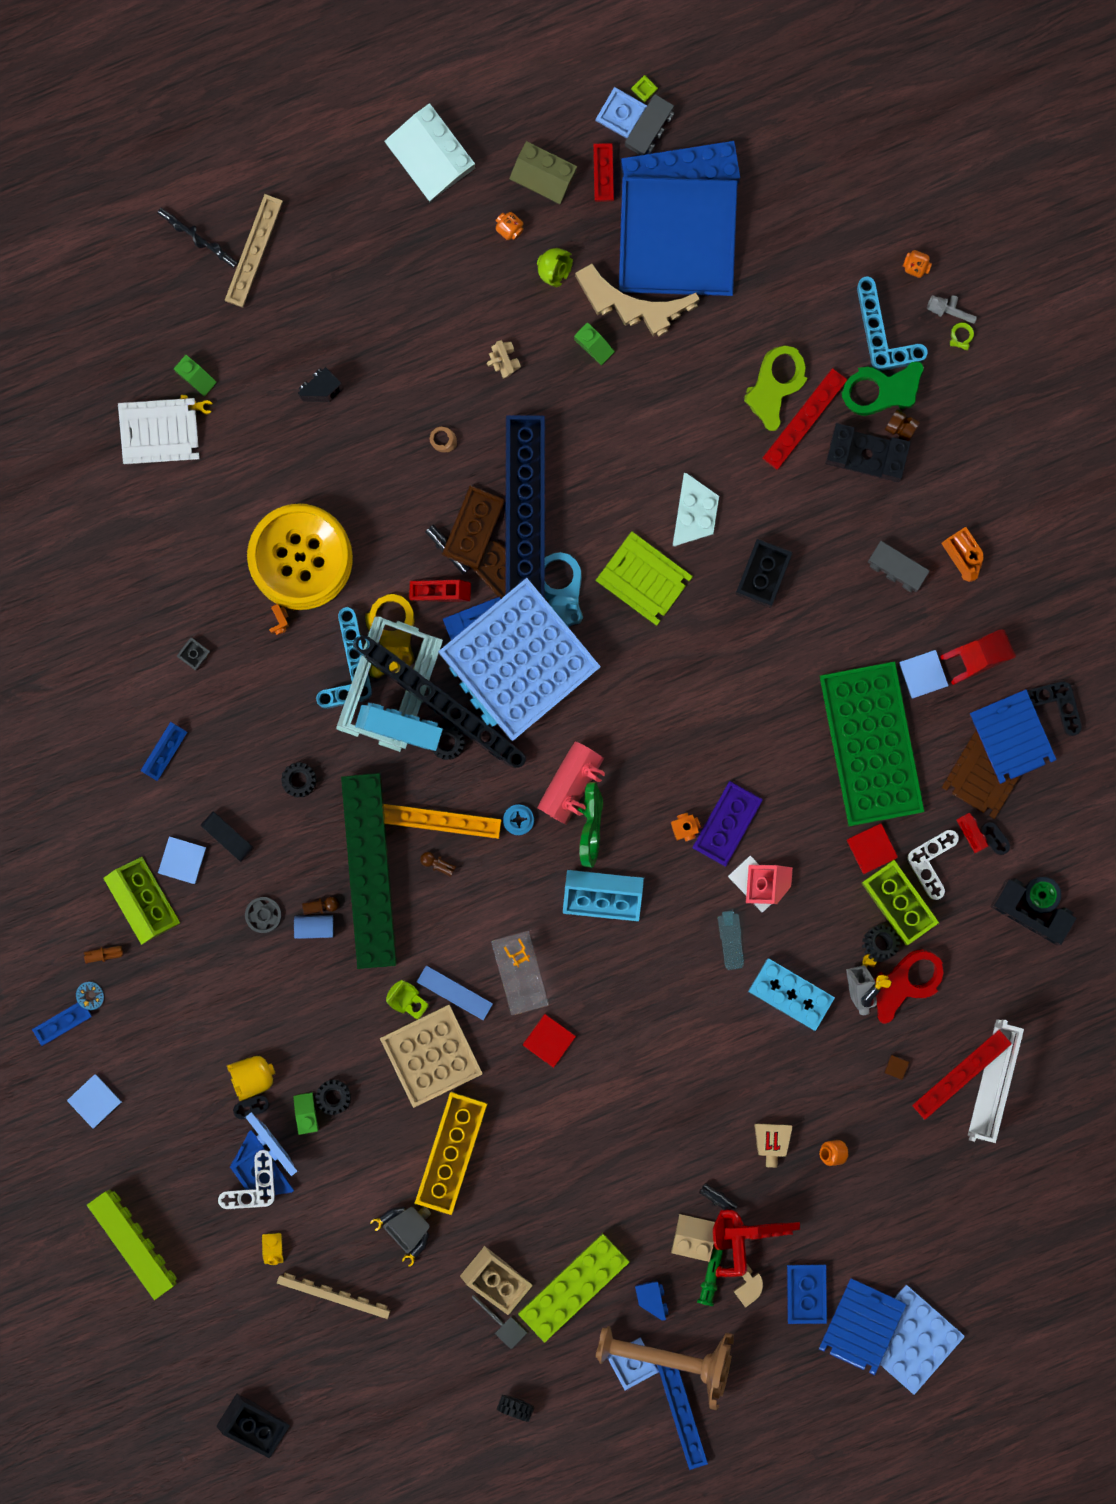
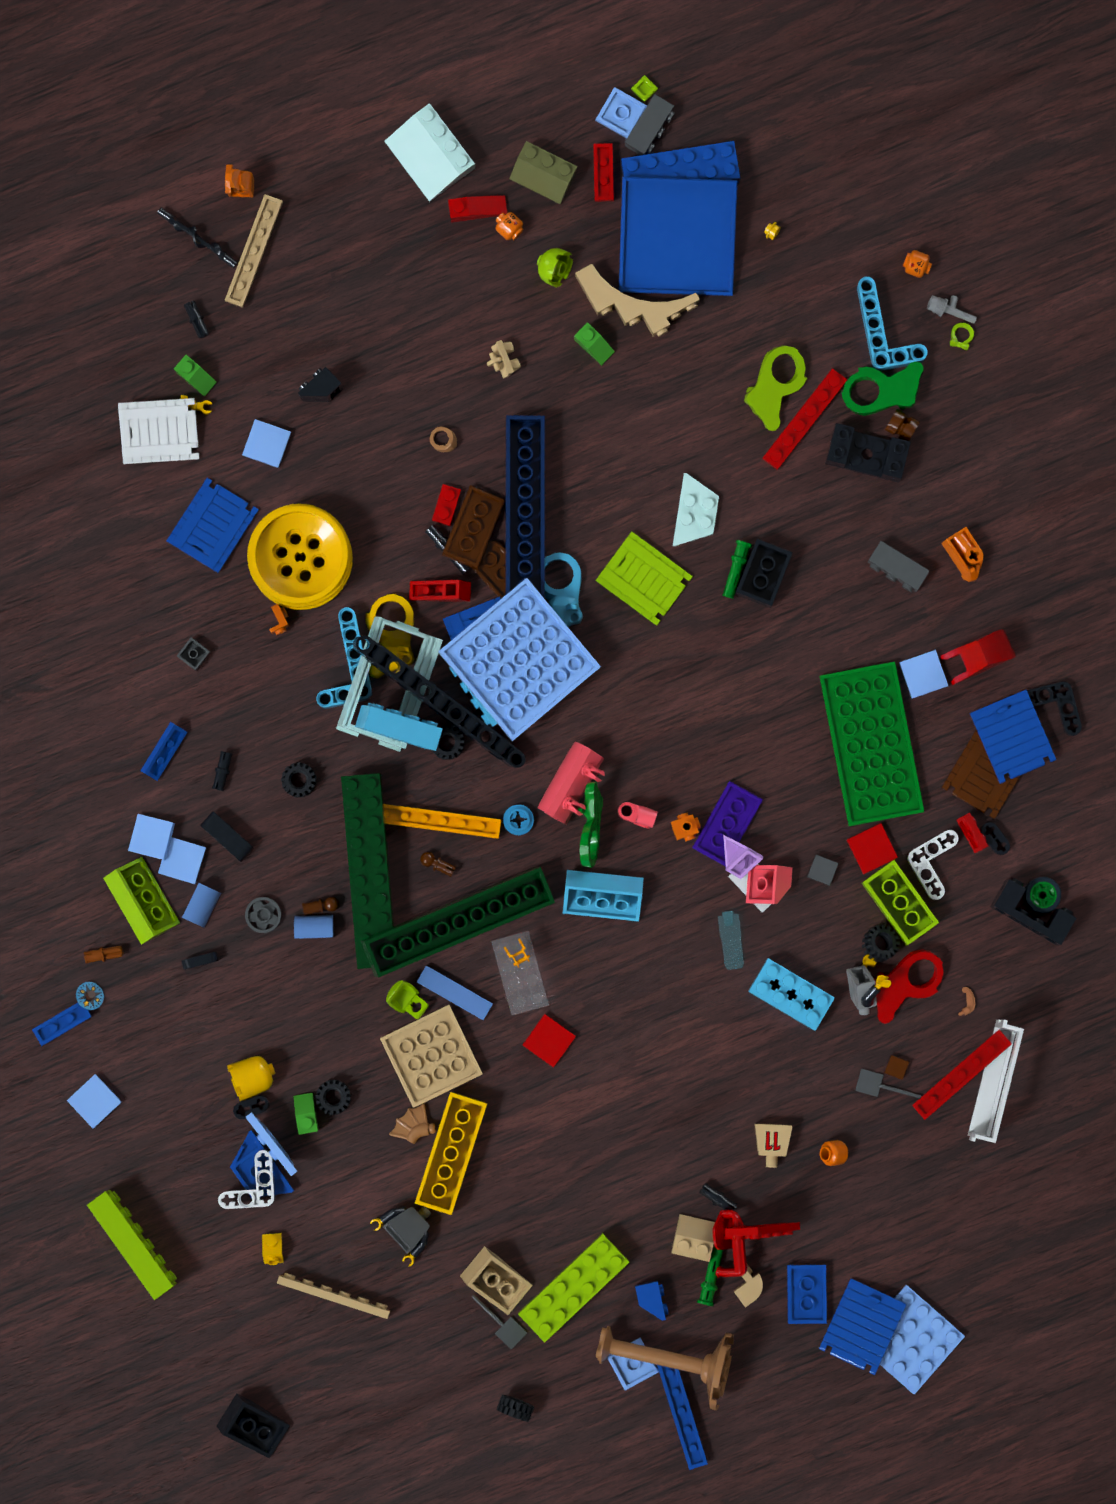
(151, 837): none -> light blue tile
(196, 319): none -> black axle
(199, 960): none -> black beam
(201, 905): none -> medium blue brick
(213, 524): none -> blue door
(222, 771): none -> black pin
(238, 183): none -> orange piece
(266, 443): none -> light blue tile
(413, 1125): none -> medium nougat arm
(446, 505): none -> red plate
(457, 921): none -> dark green brick
(476, 207): none -> red slope
(639, 815): none -> coral piece
(738, 560): none -> green pin
(739, 858): none -> lavender slope
(772, 230): none -> yellow plate
(822, 870): none -> dark grey piece
(870, 1084): none -> dark grey piece
(970, 1002): none -> nougat piece

